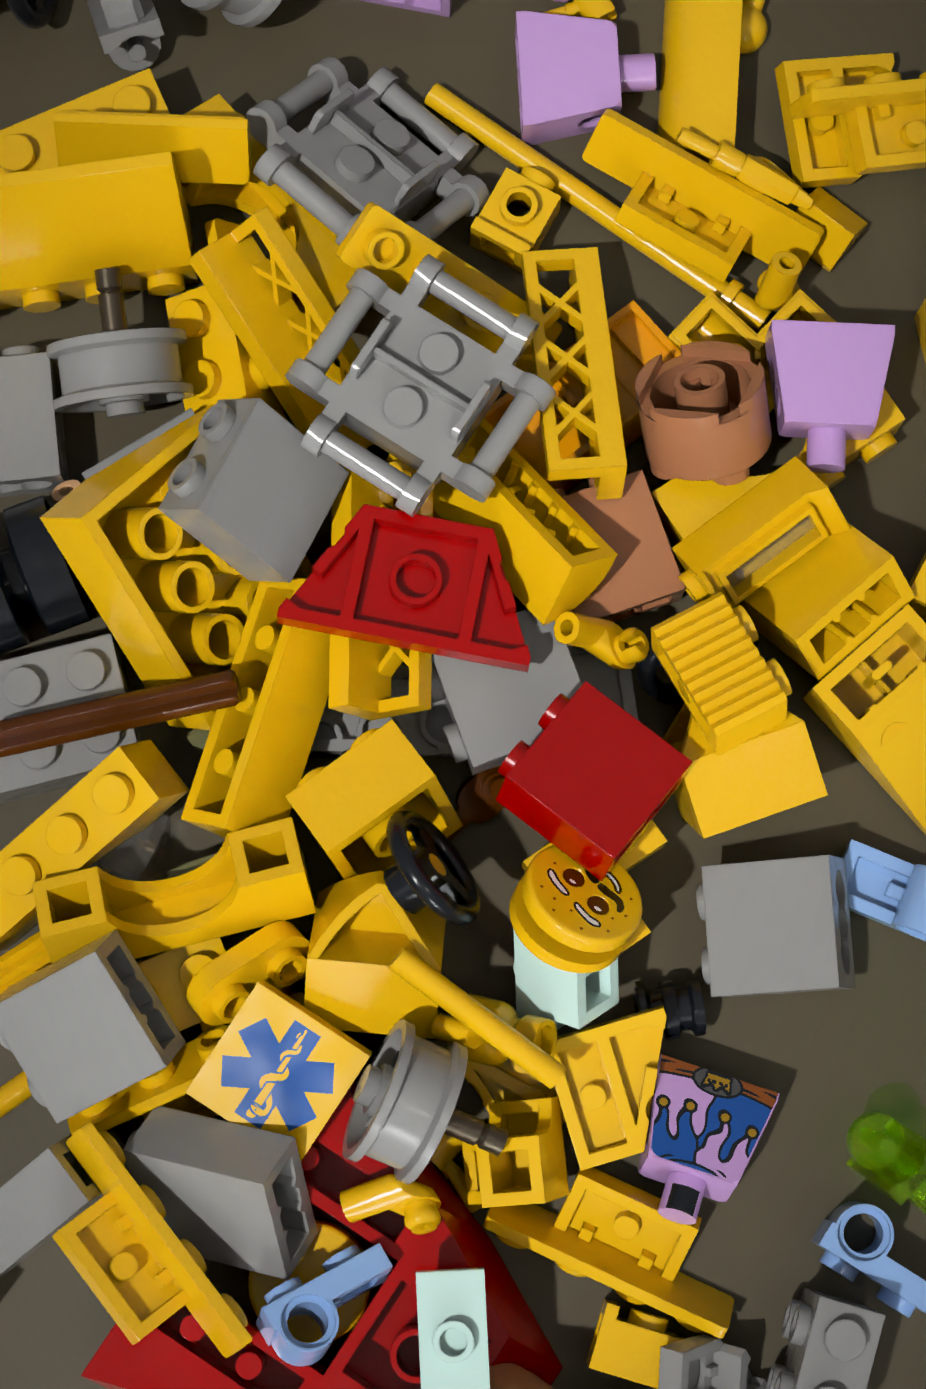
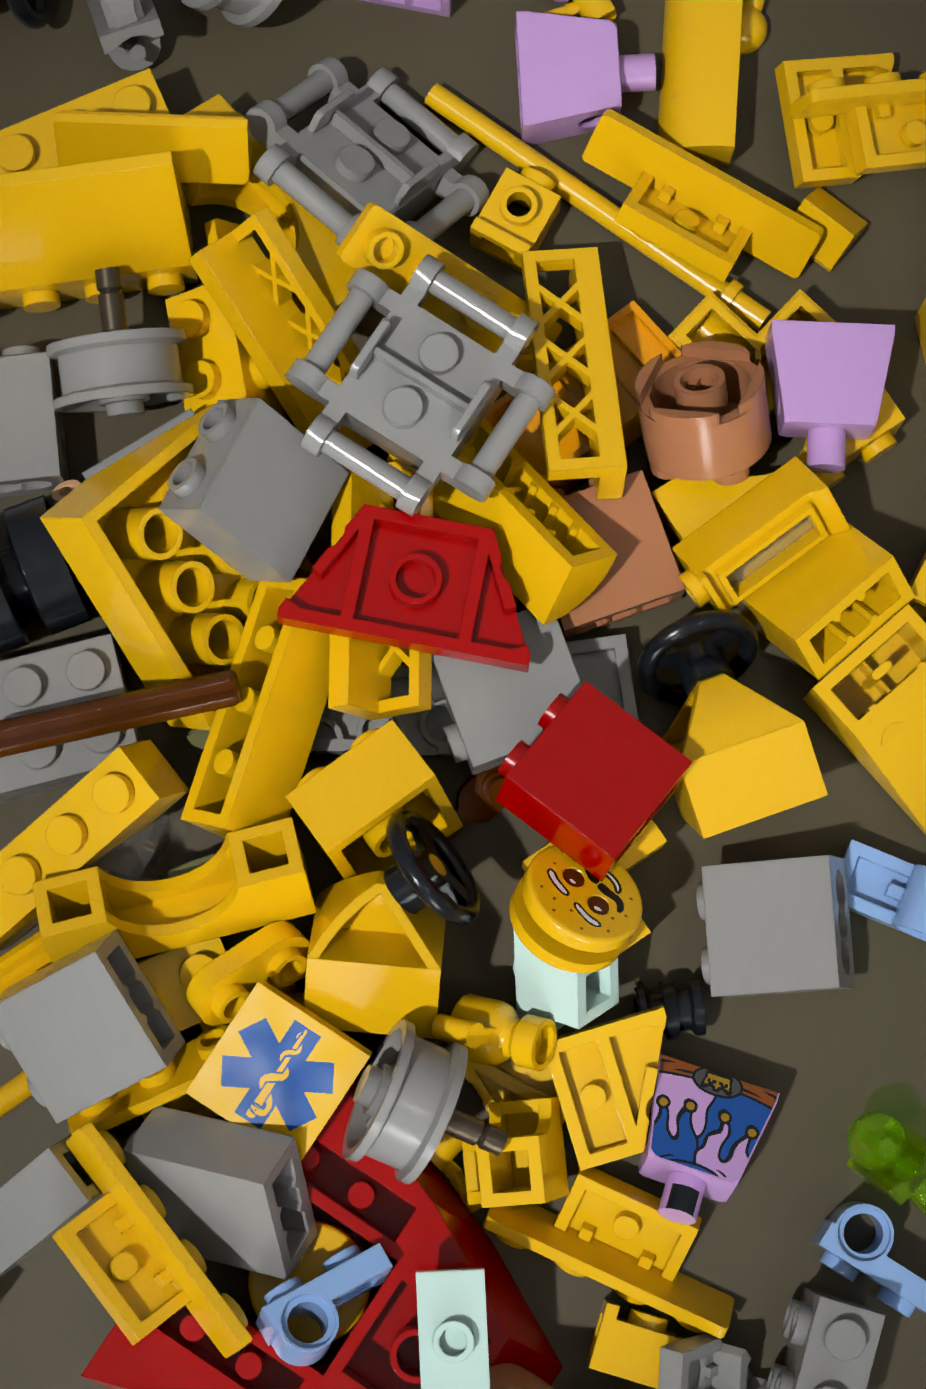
(414, 1201): yellow arm -> none
(477, 1017): yellow bar -> none
(602, 639): yellow arm -> none
(721, 672): yellow brick -> none
(749, 169): yellow hand -> none
(778, 281): yellow arm -> none

